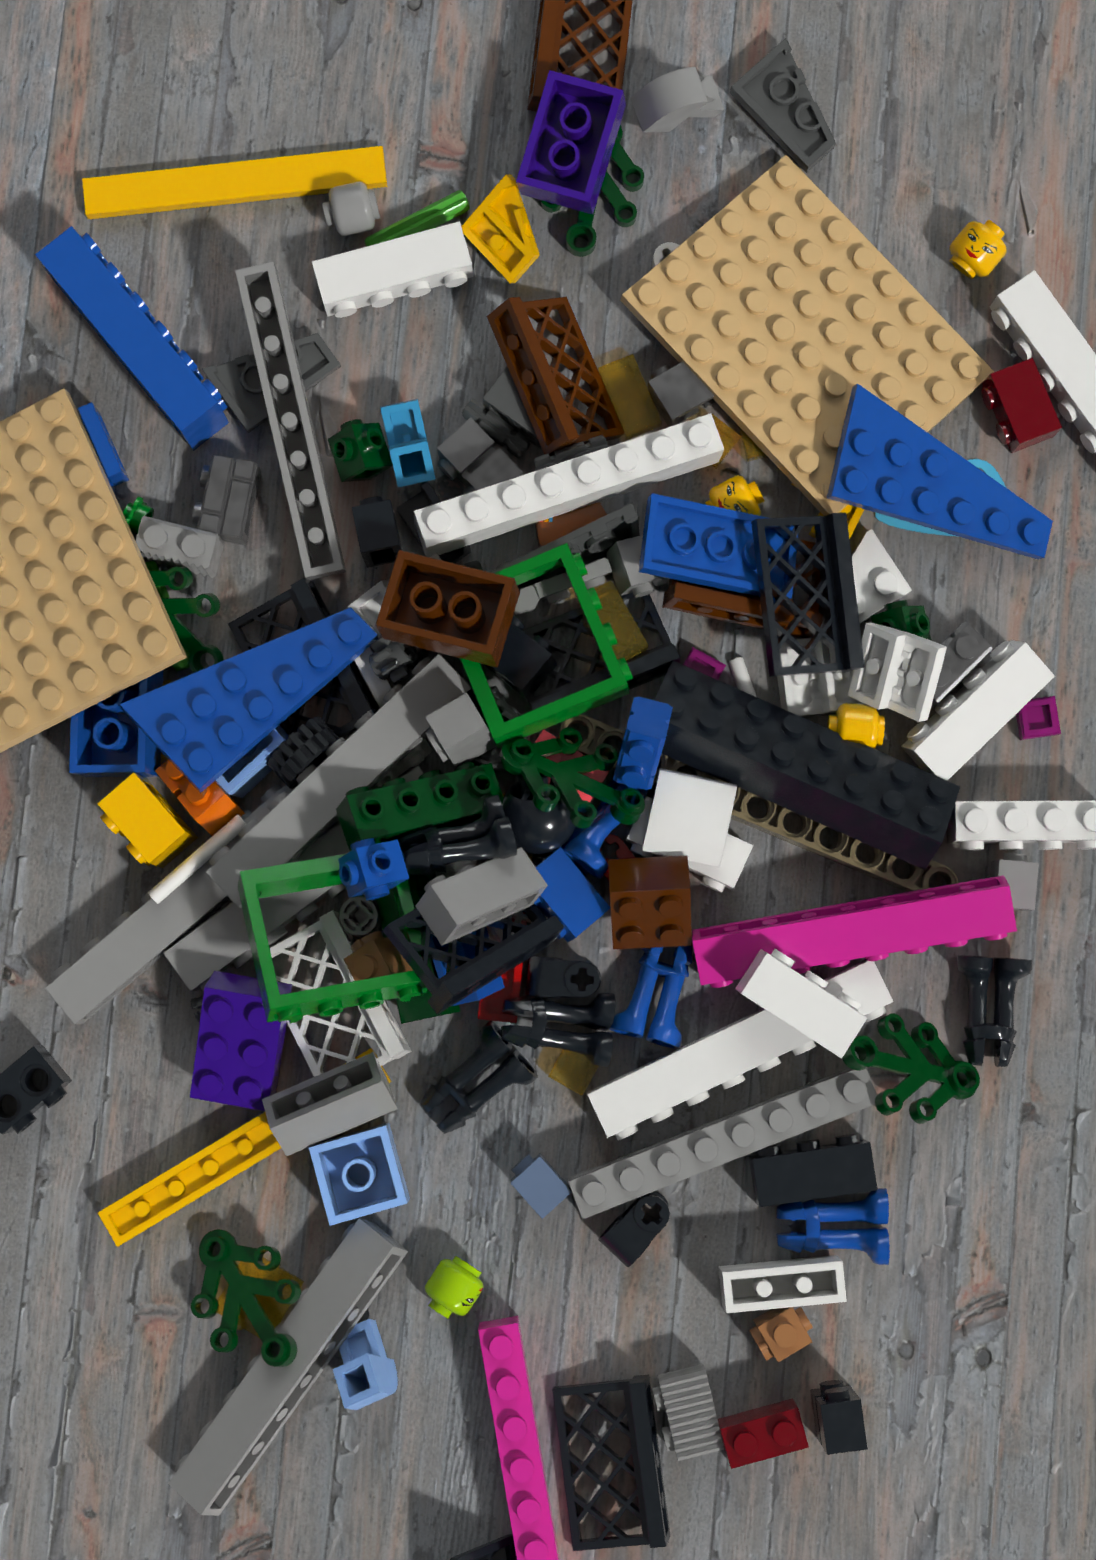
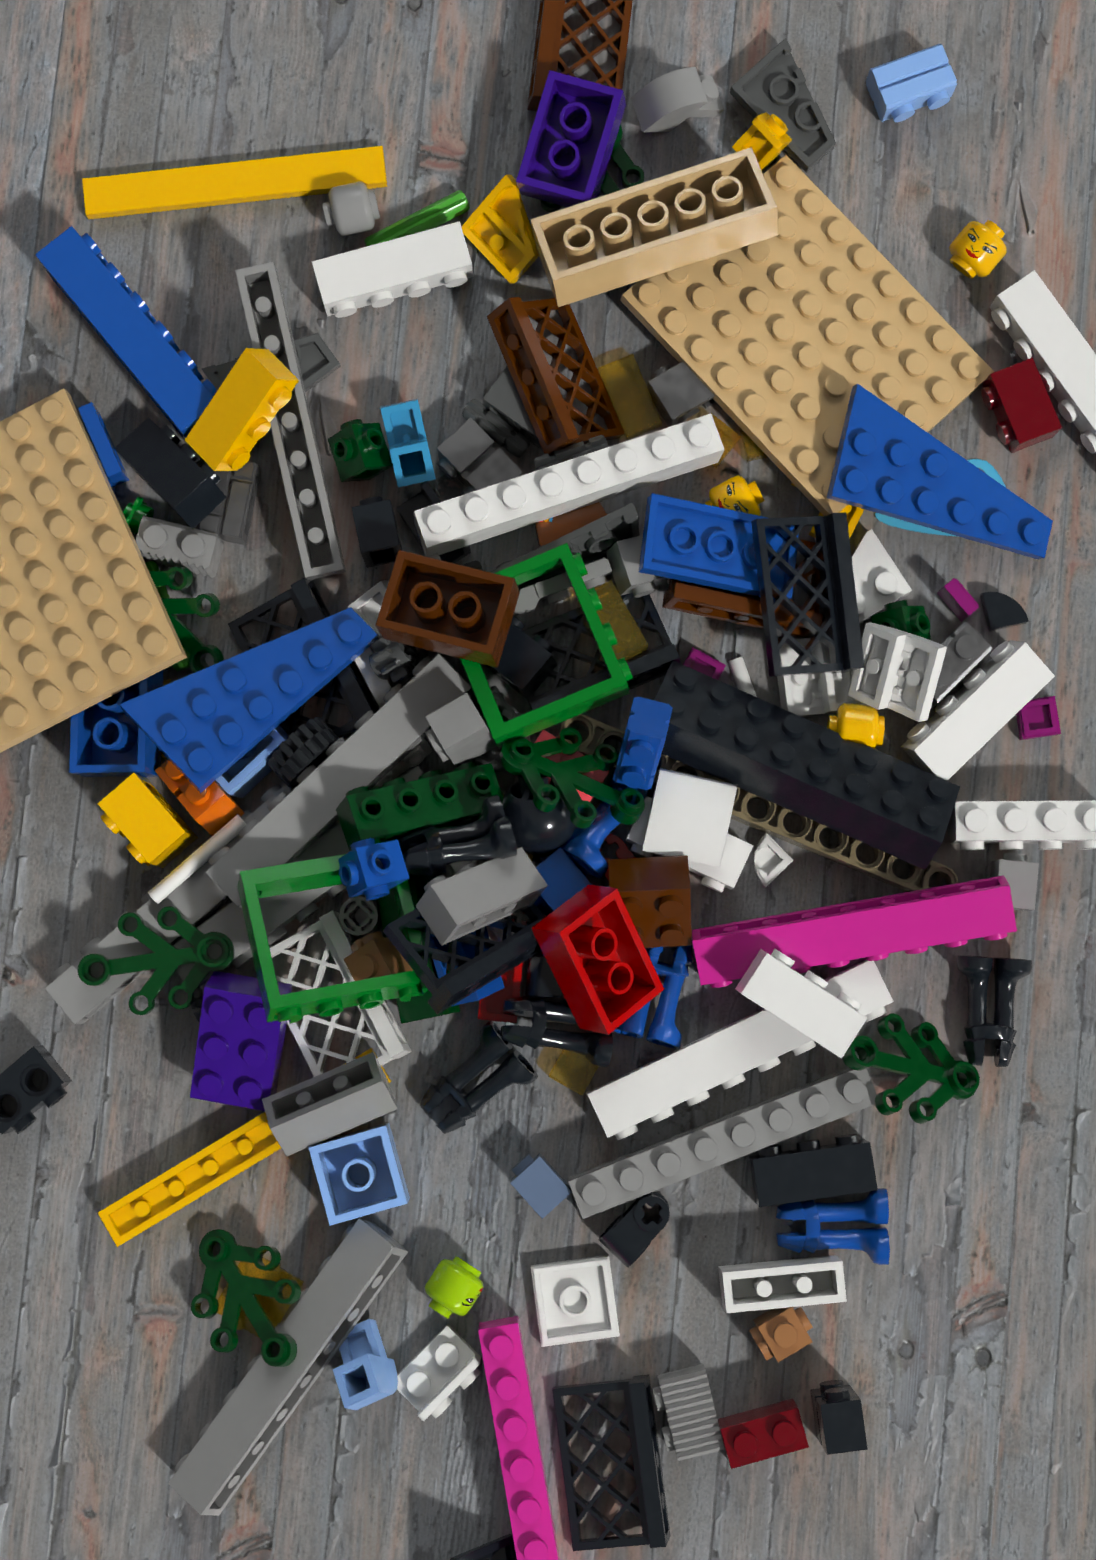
(164, 959): none -> dark green plant
(172, 471): none -> black brick
(242, 410): none -> yellow brick
(438, 1372): none -> white bracket
(575, 1300): none -> white tile
(598, 958): none -> red brick
(655, 227): none -> tan brick
(766, 137): none -> yellow bracket
(769, 860): none -> white tile
(911, 84): none -> light blue brick
(958, 599): none -> magenta tile
(1002, 611): none -> black tile

